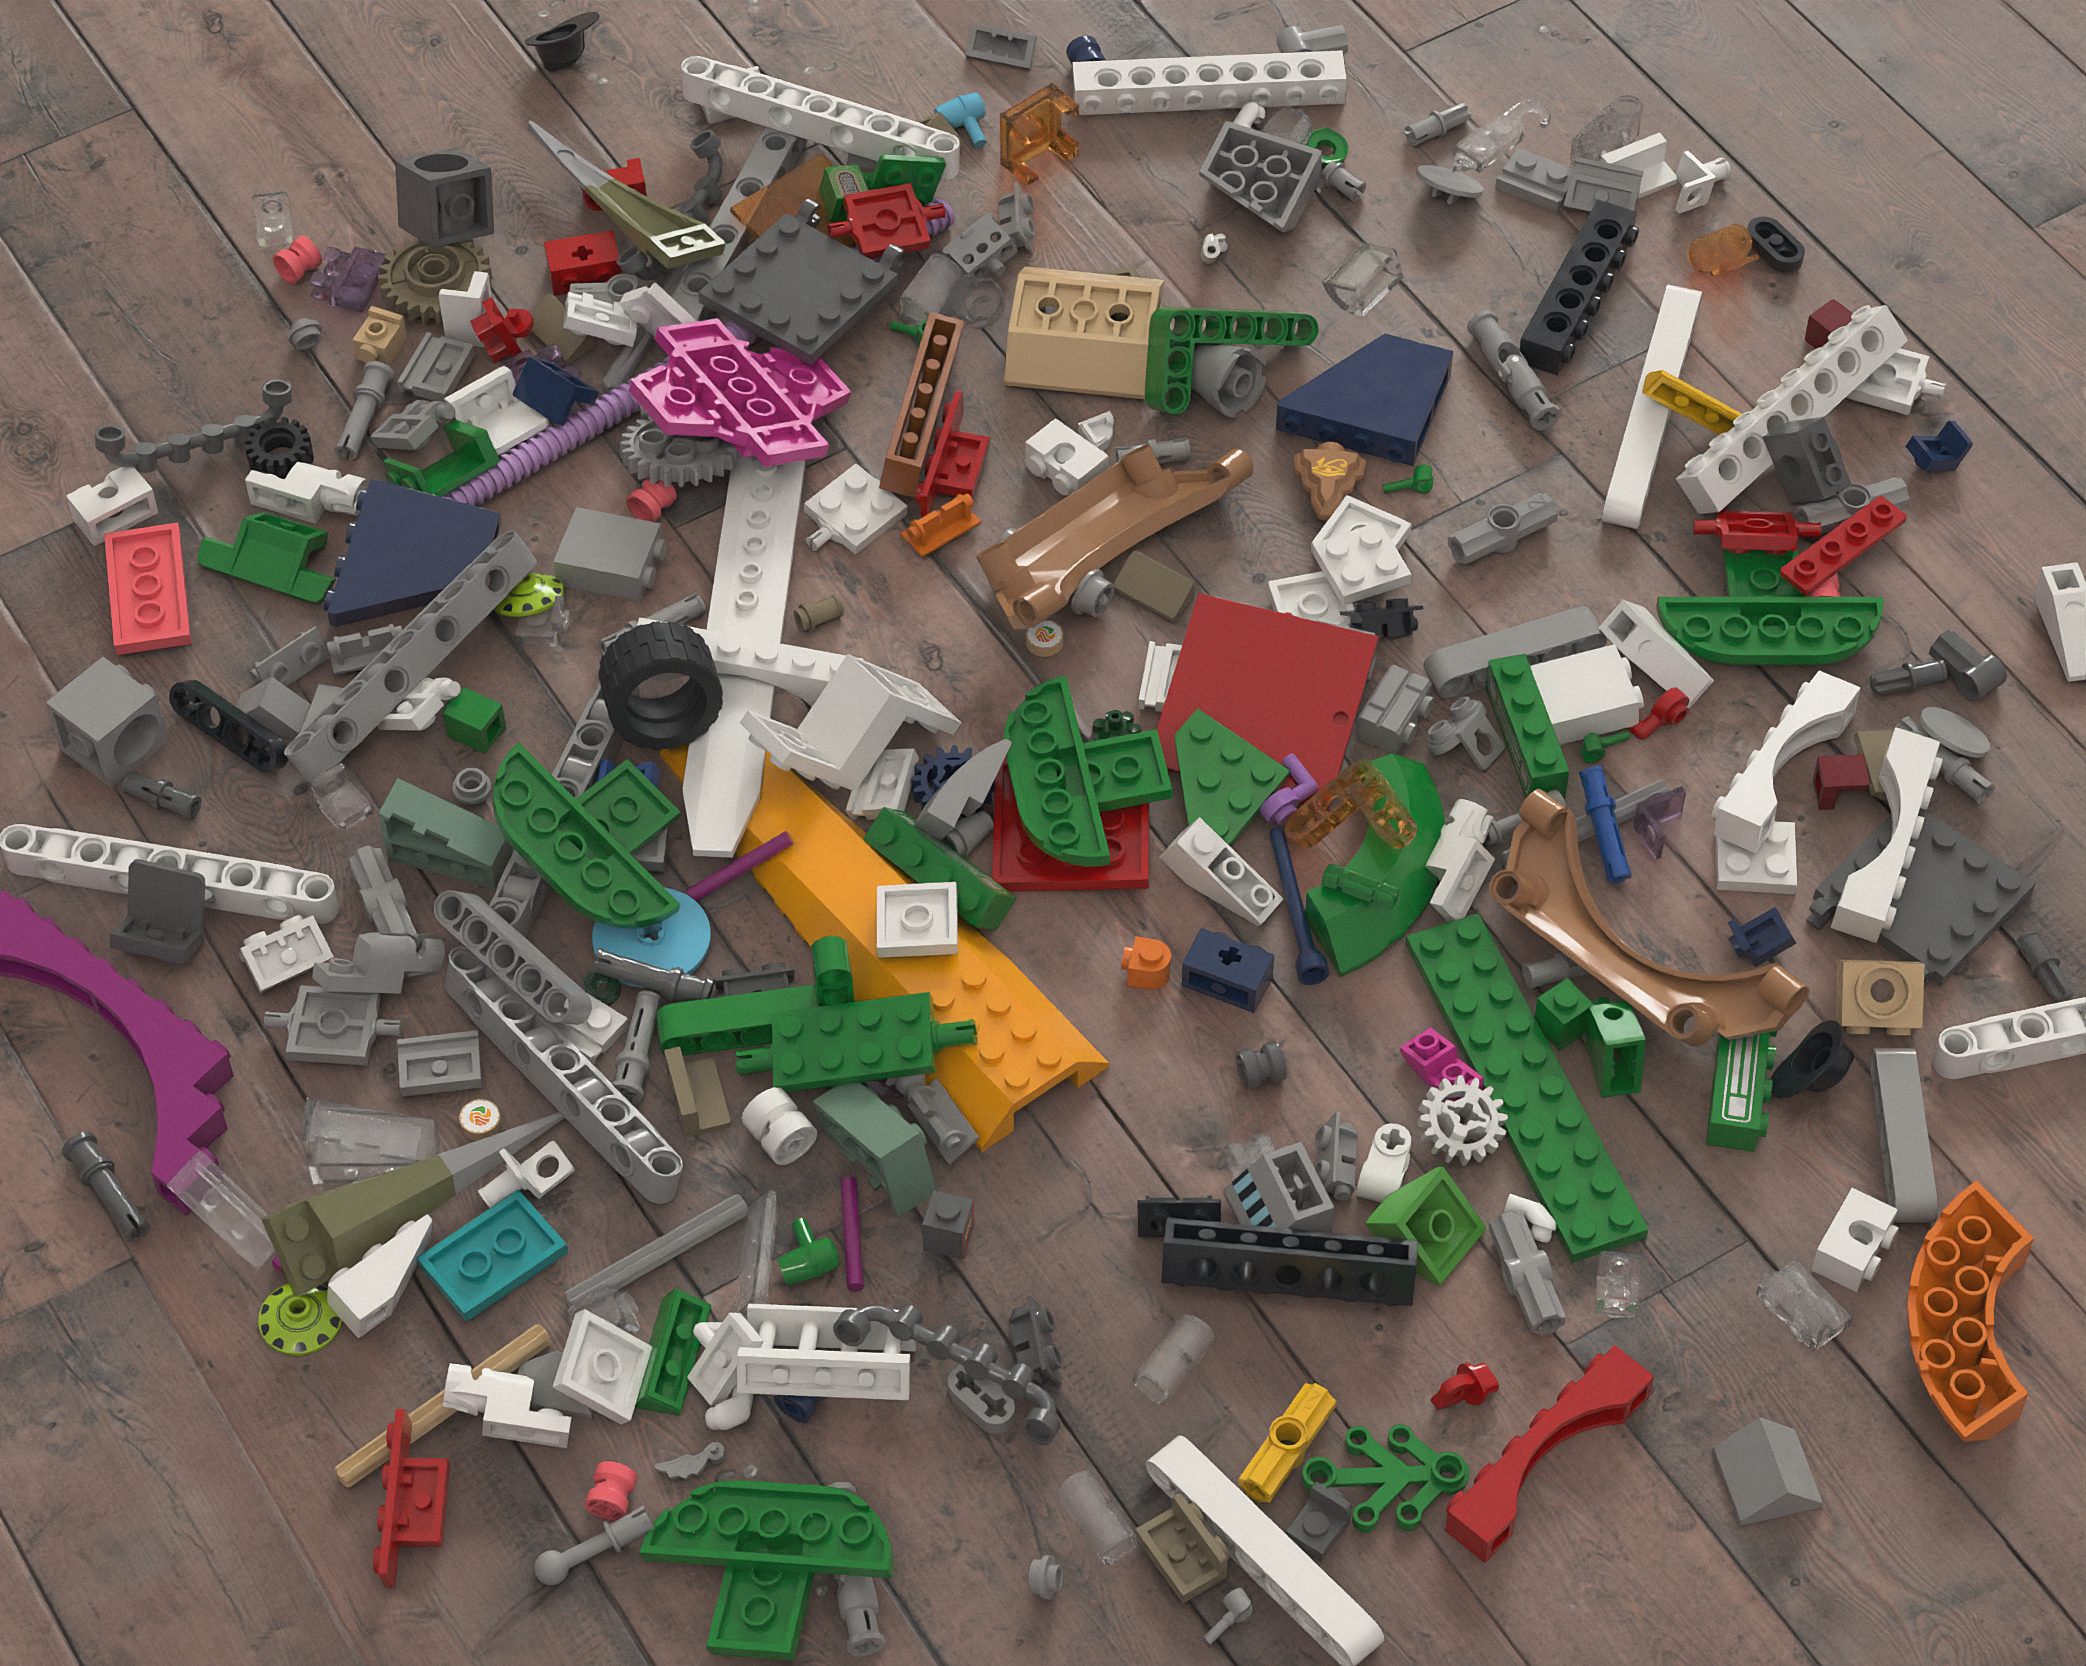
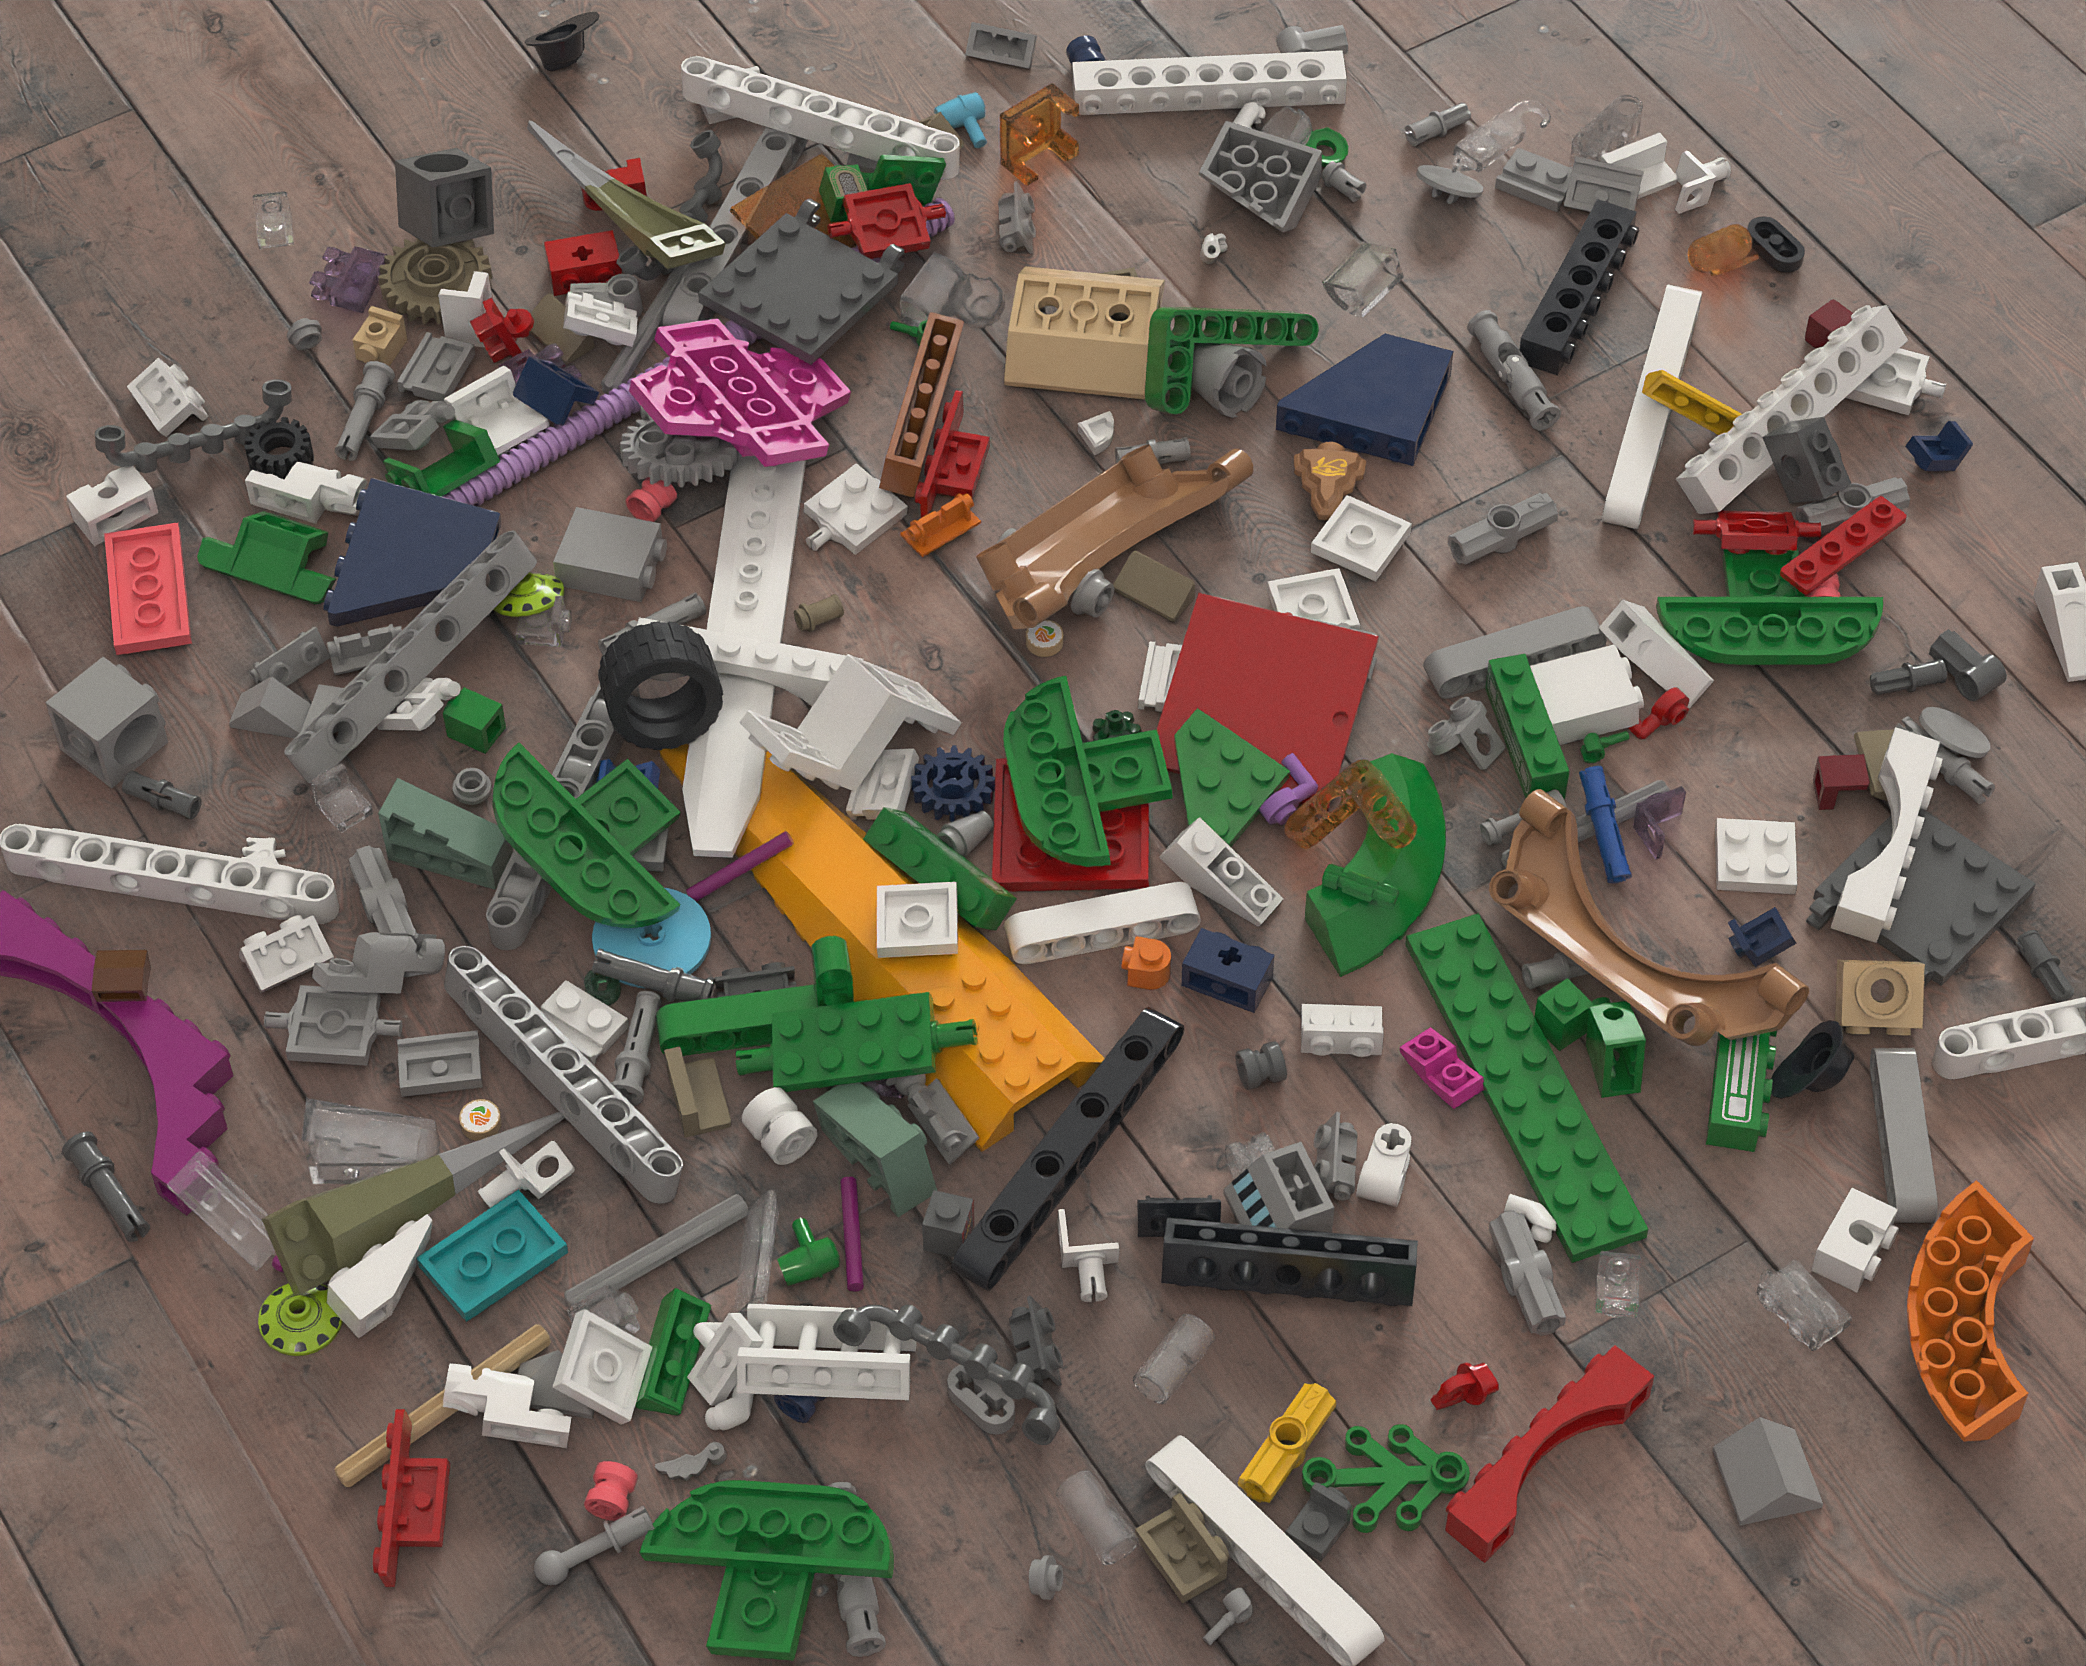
(121, 975): none -> reddish brown piece
(163, 913): dark grey bracket -> none
(166, 397): none -> white bracket
(226, 731): black beam -> none
(262, 850): none -> white piece
(296, 260): coral wheel -> none
(527, 963): light grey beam -> none
(654, 308): white plate -> none
(962, 791): light grey slope -> none
(977, 245): light grey piece -> none
(1064, 457): white brick -> none
(1067, 1149): none -> black beam
(1088, 1260): none -> white bracket
(1101, 922): none -> white beam
(1310, 964): dark blue piece -> none
(1341, 1029): none -> white bracket
(1361, 563): white plate -> none
(1394, 710): light grey brick -> none
(1395, 616): black hinge -> none
(1421, 481): green hand -> none
(1436, 1217): bright green slope -> none
(1448, 1114): white gear -> none
(1460, 859): white plate -> none
(1818, 715): white arch -> none

